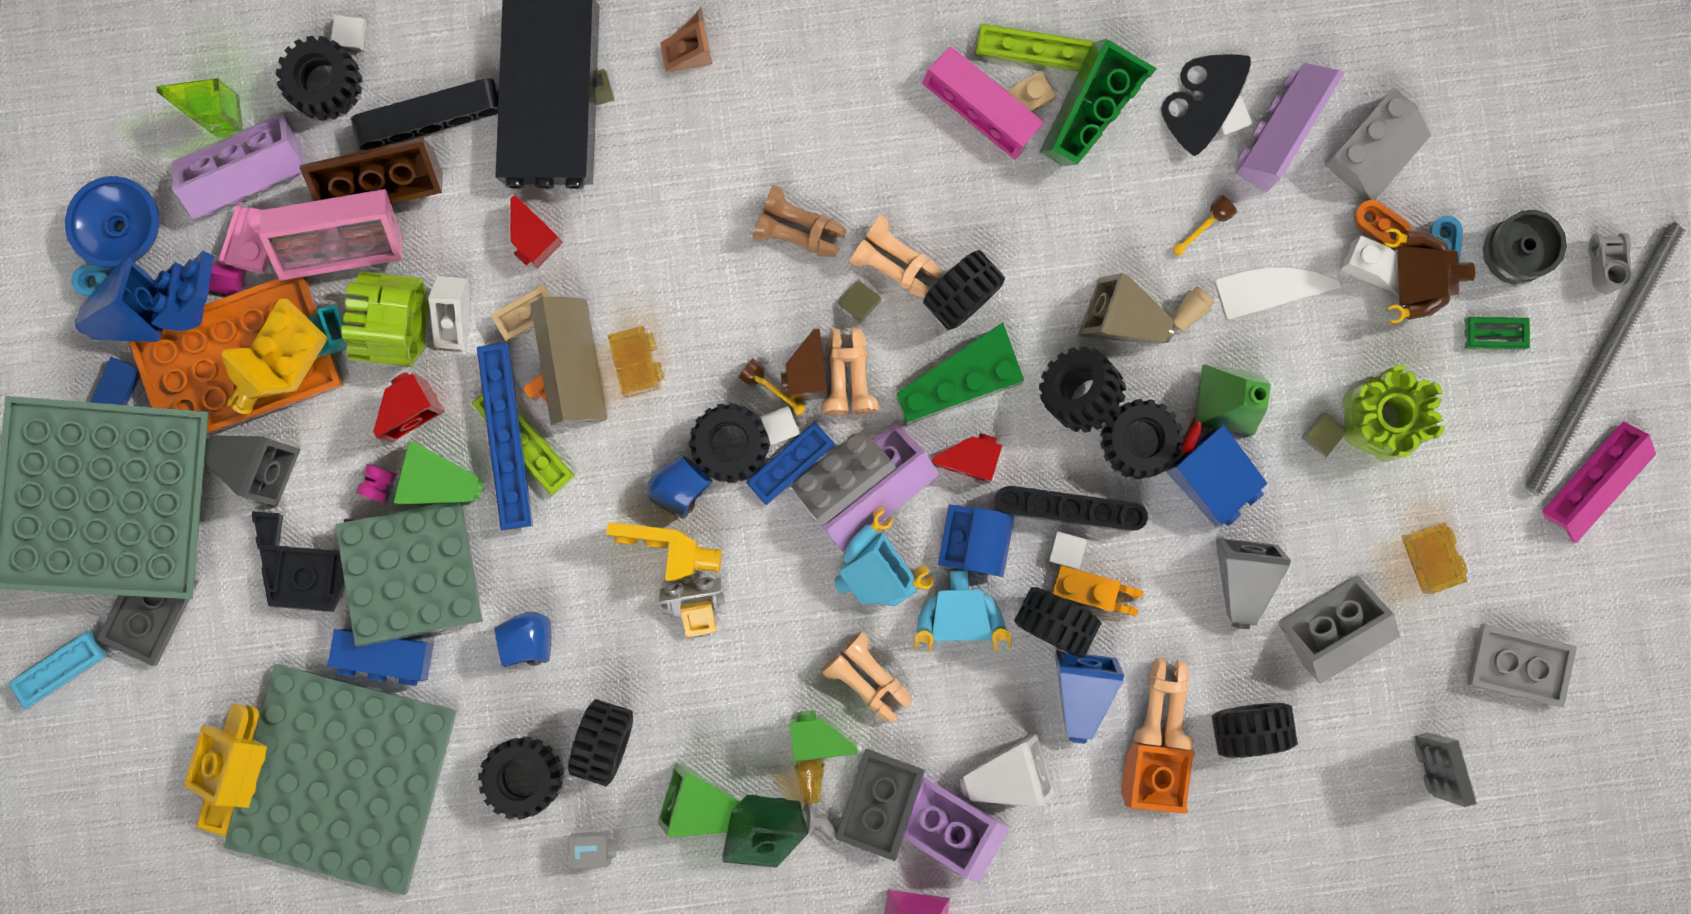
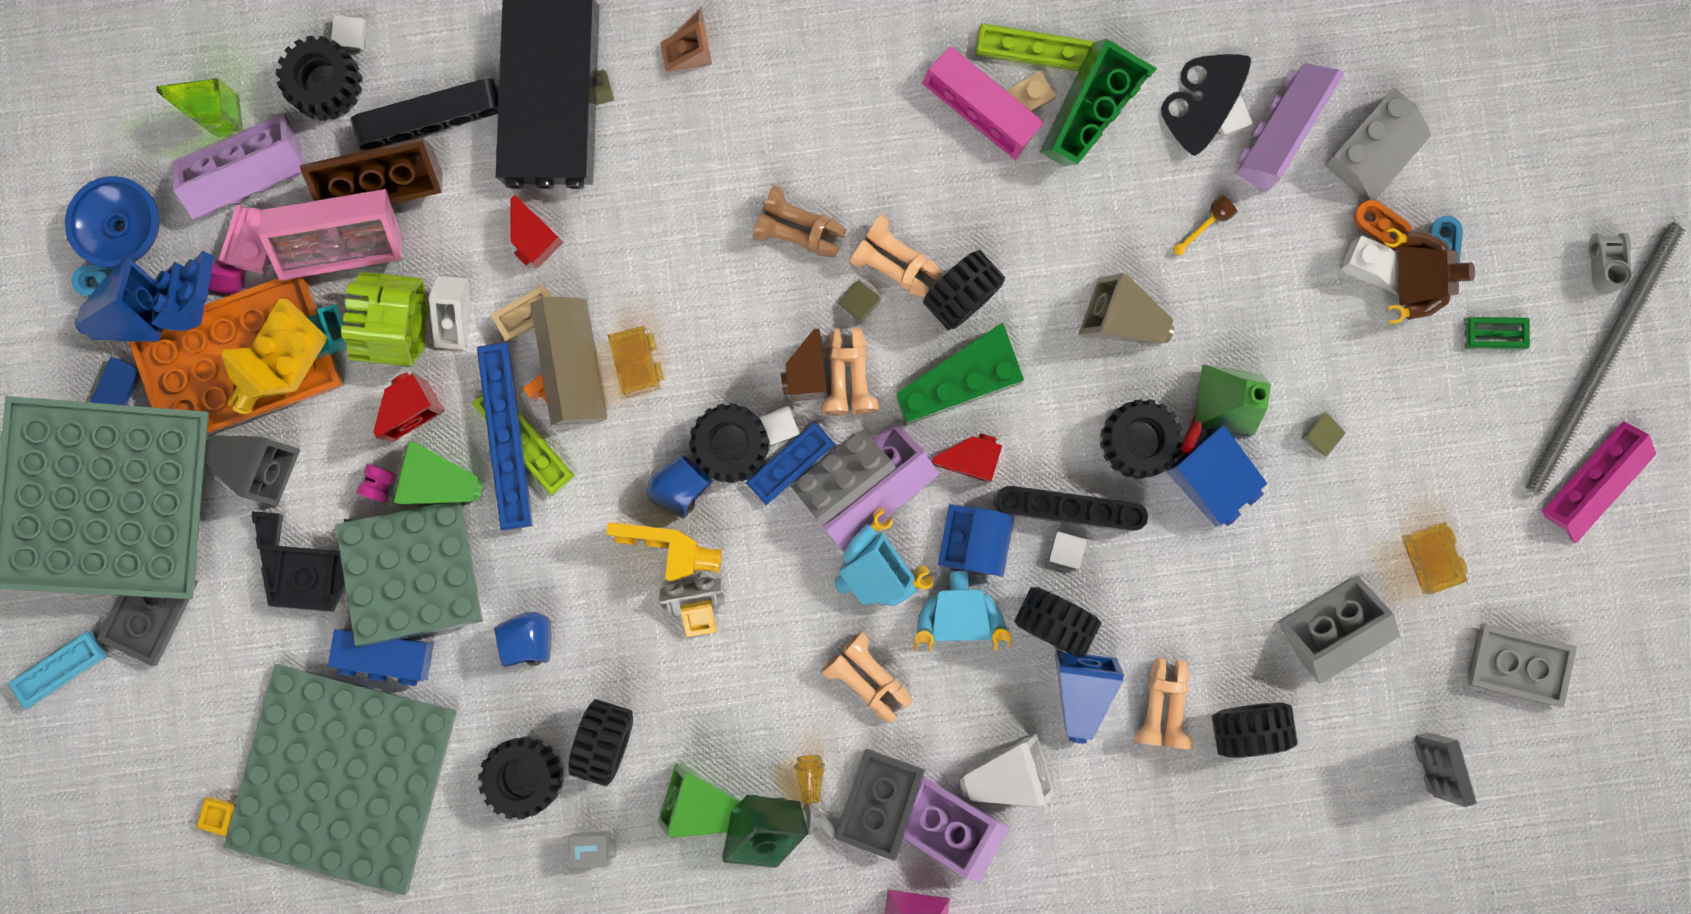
(227, 760): yellow brick -> none
(754, 374): hinge -> none
(818, 738): bright green slope -> none
(1093, 590): light orange hinge -> none
(1097, 403): black tyre -> none
(1157, 778): orange slope -> none
(1193, 307): tan cone -> none
(1249, 578): slope -> none
(1269, 287): white sticker -> none
(1415, 409): lime piece -> none
(1524, 247): pearl dark grey wheel -> none

